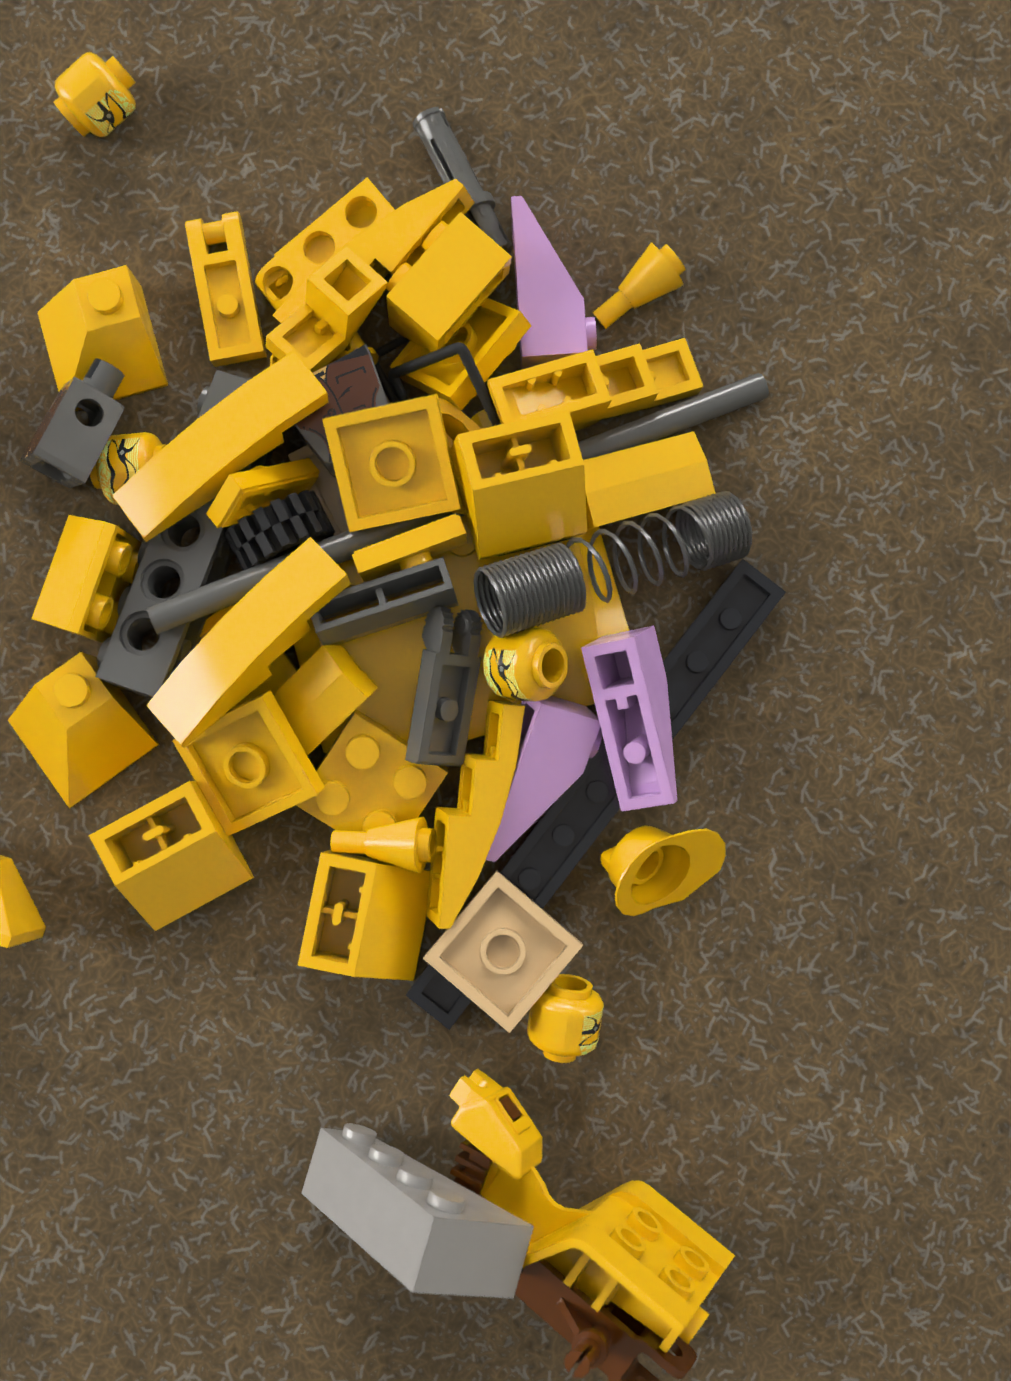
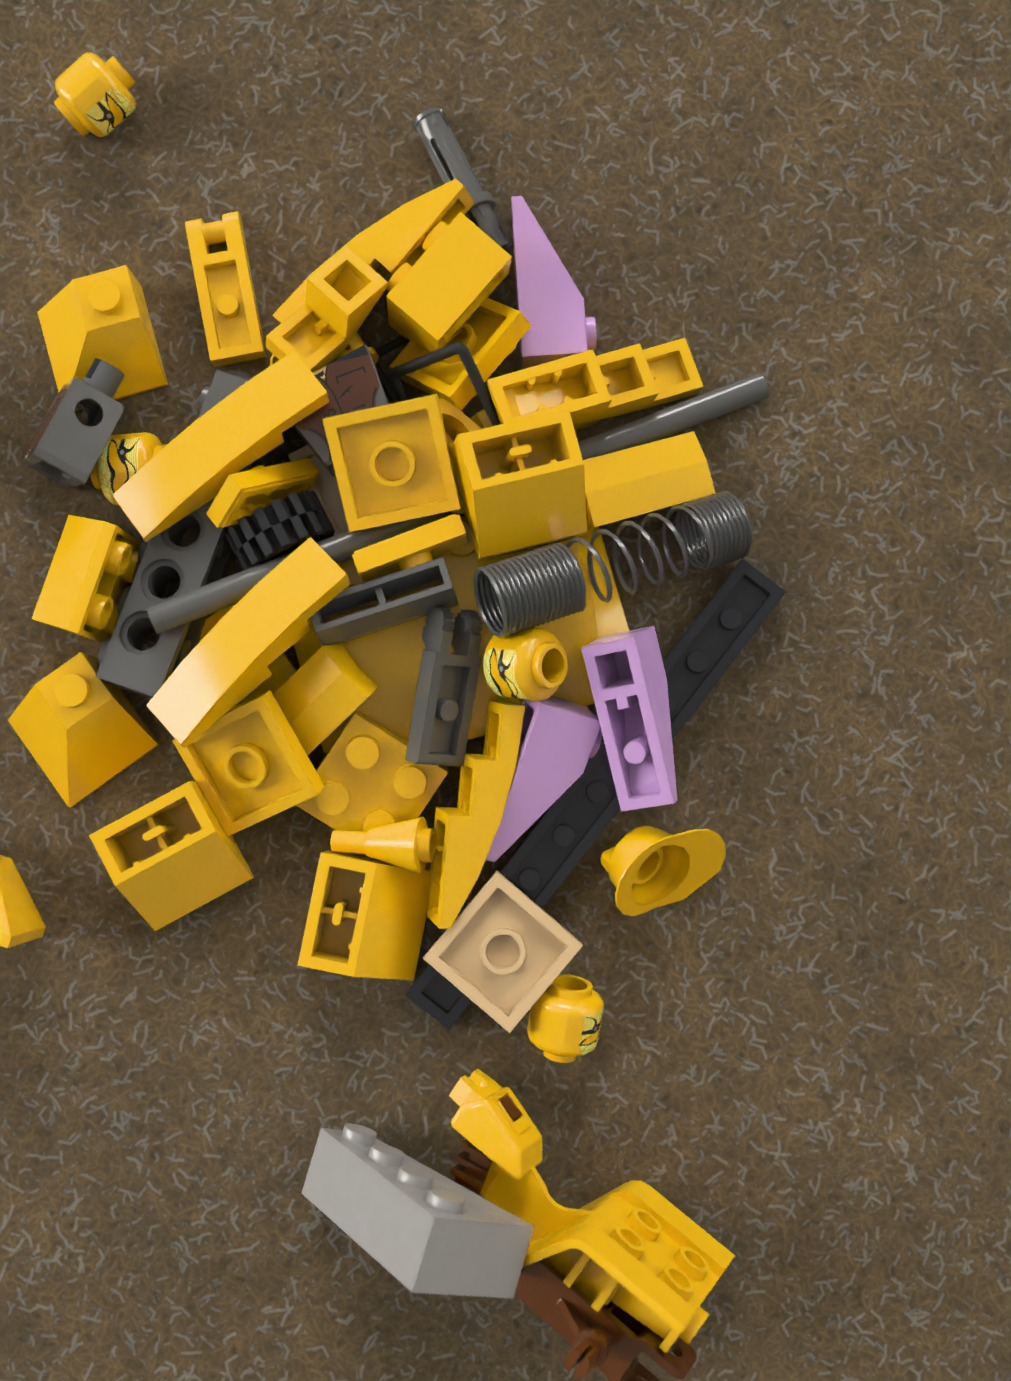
(320, 241): yellow leg -> none
(649, 279): yellow cone -> none

